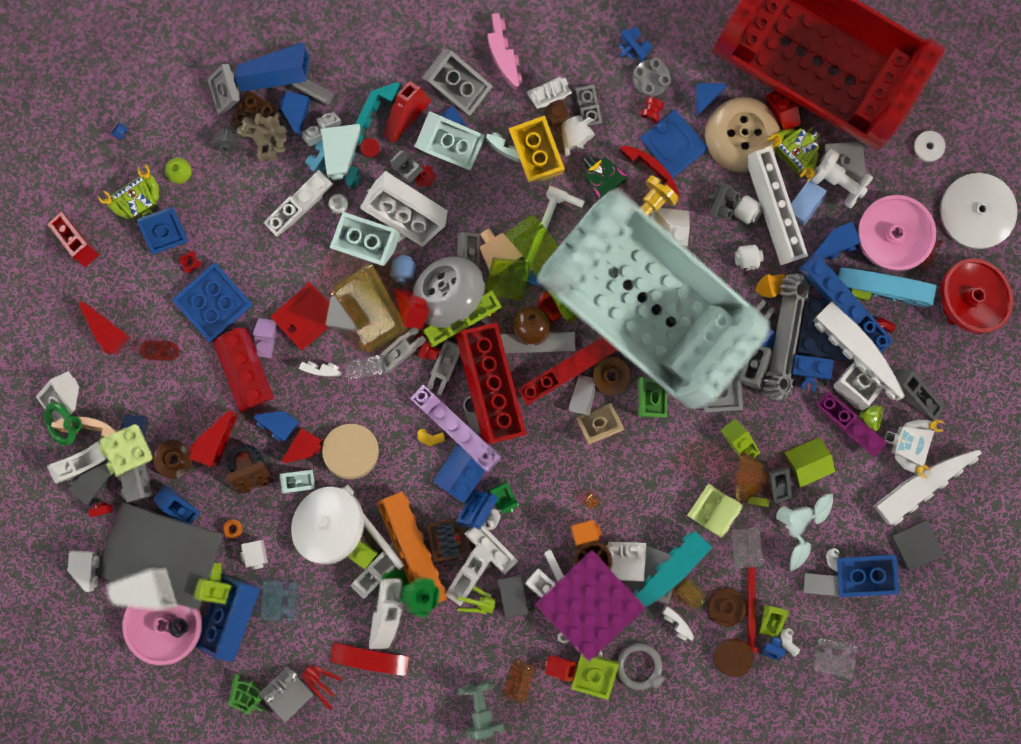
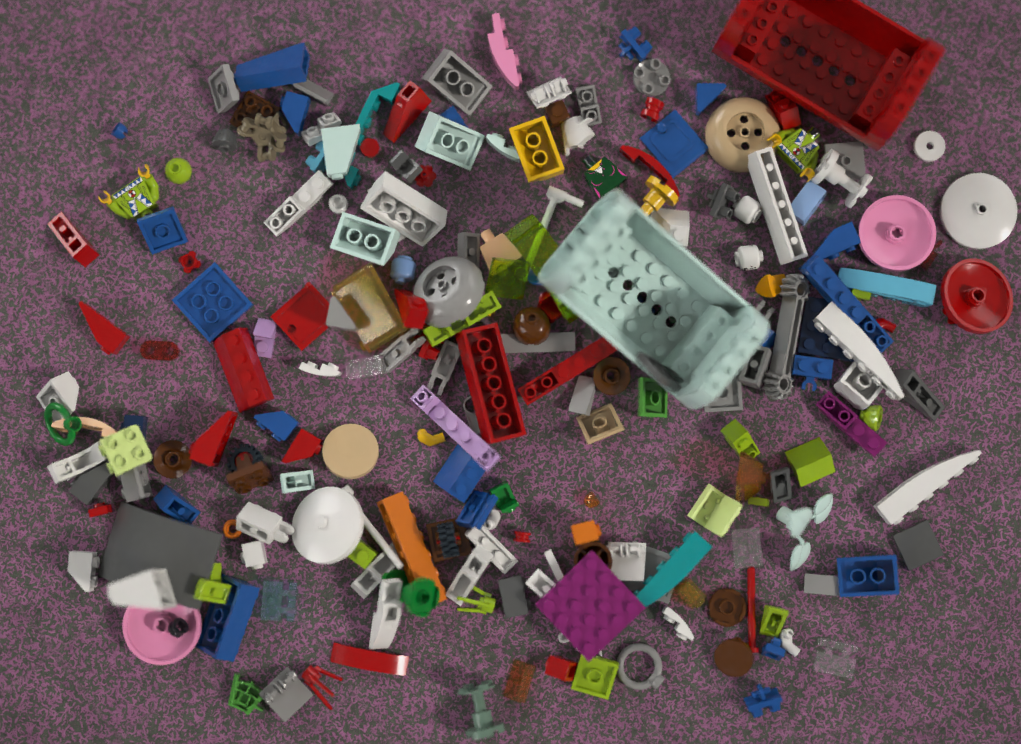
(263, 524): none -> white hinge
(522, 536): none -> red bush
(658, 372): none -> dark grey tile
(762, 698): none -> blue hips
(832, 556): white arm -> none
(912, 444): white torso -> none

